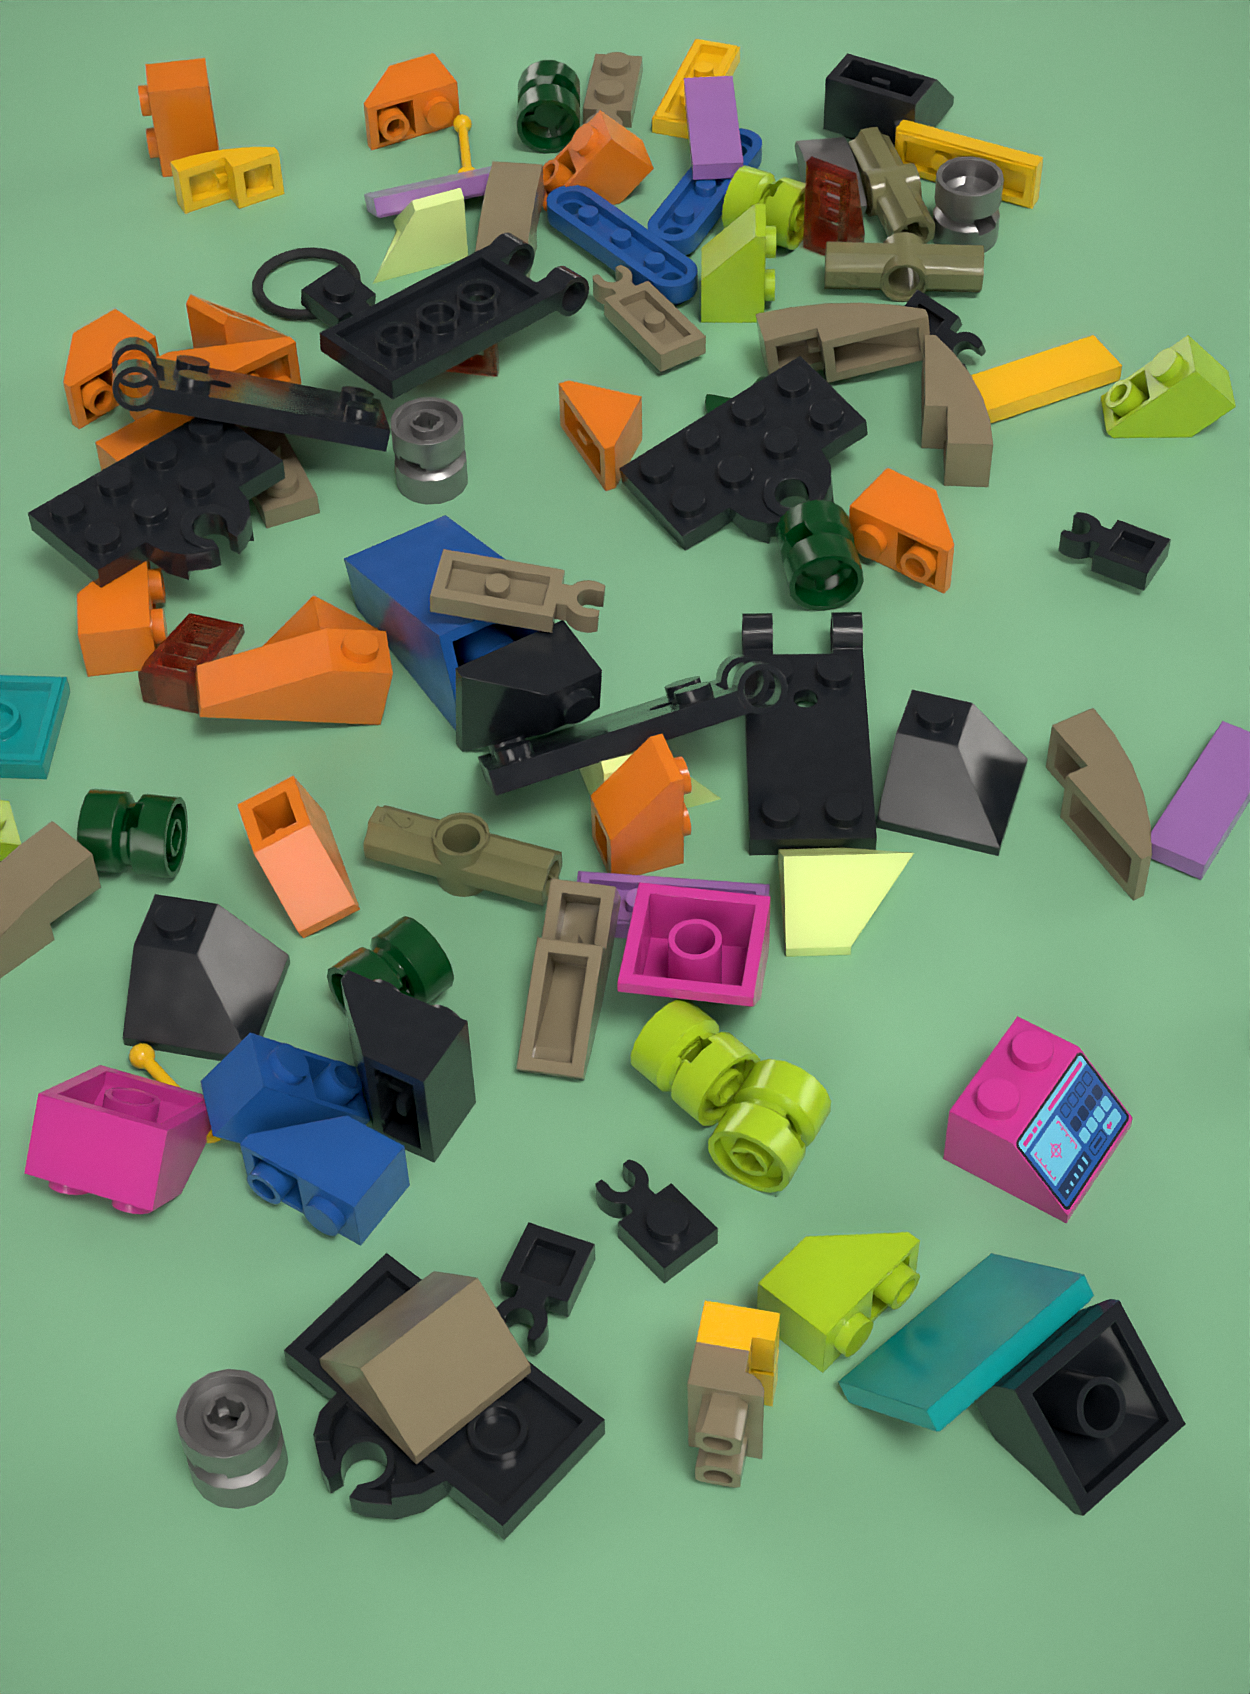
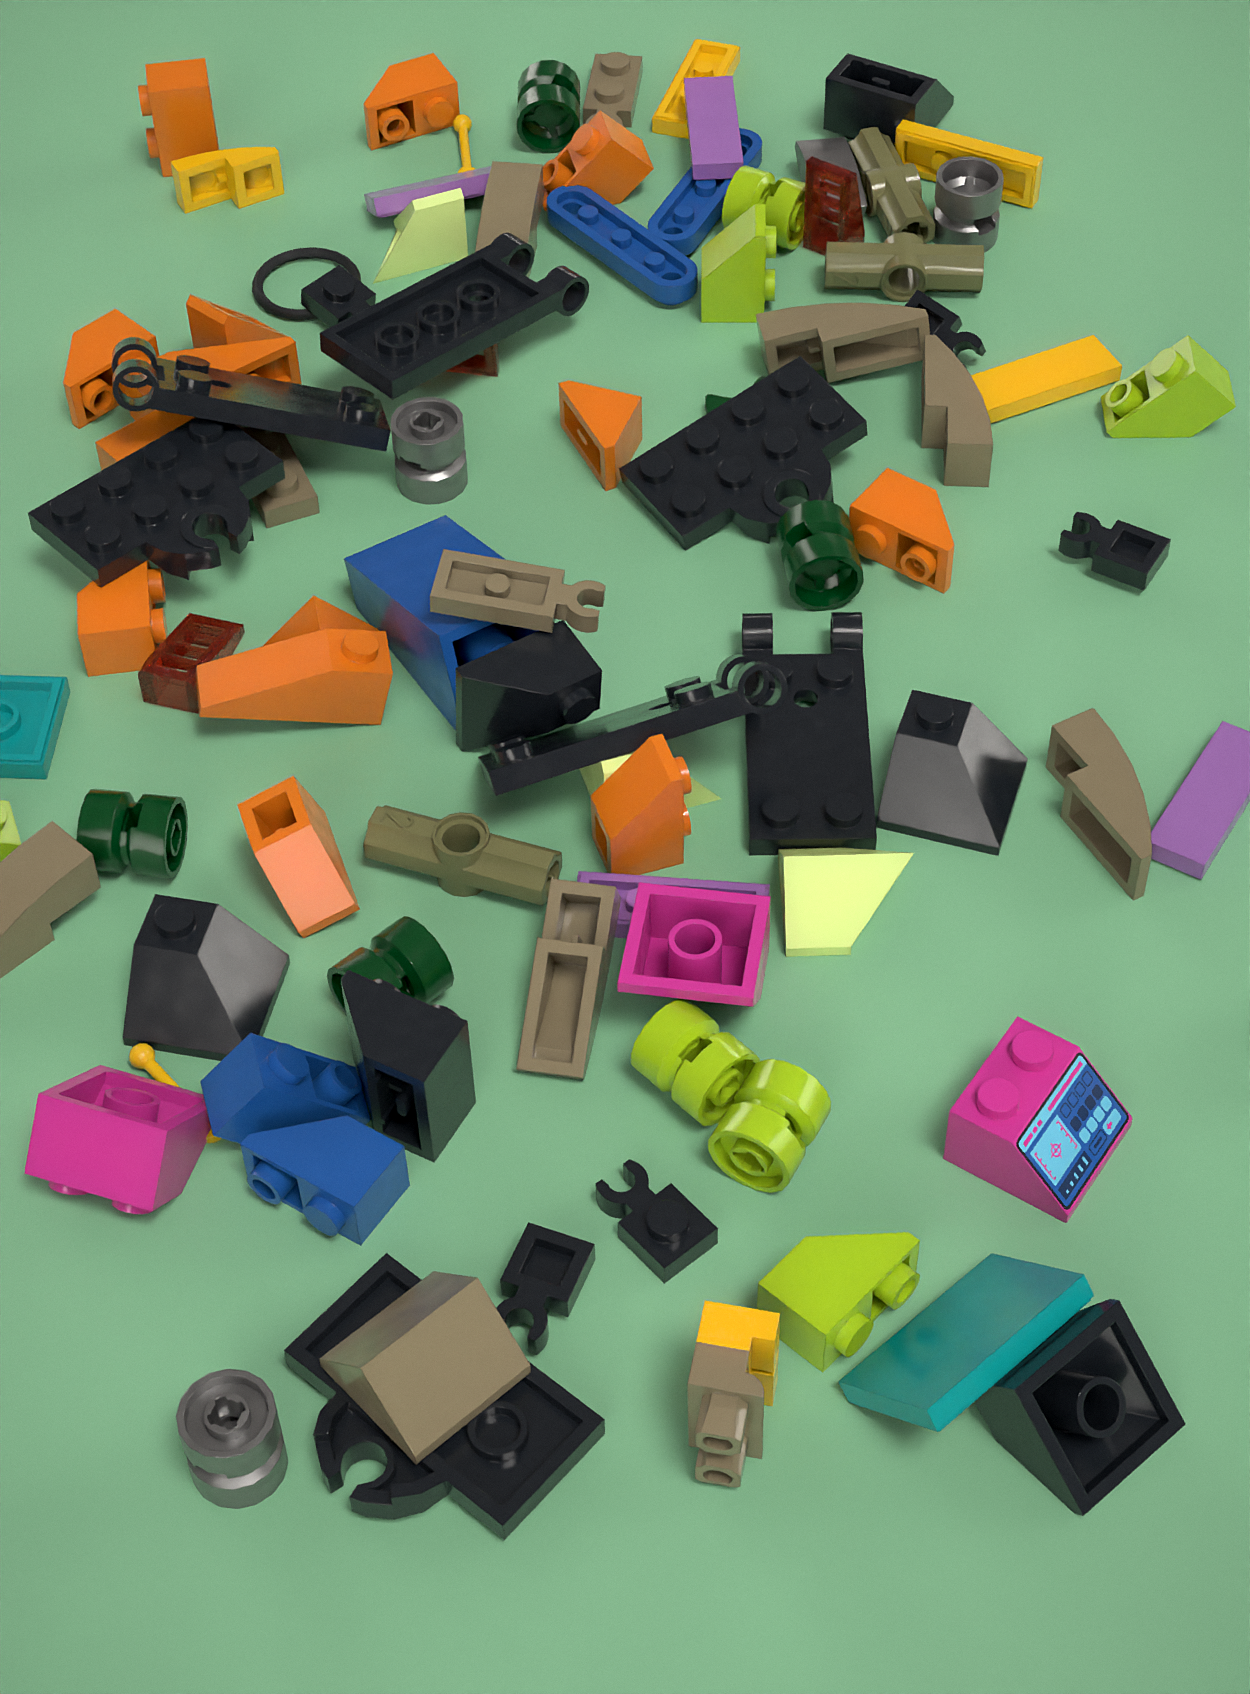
(649, 320): dark tan plate -> none

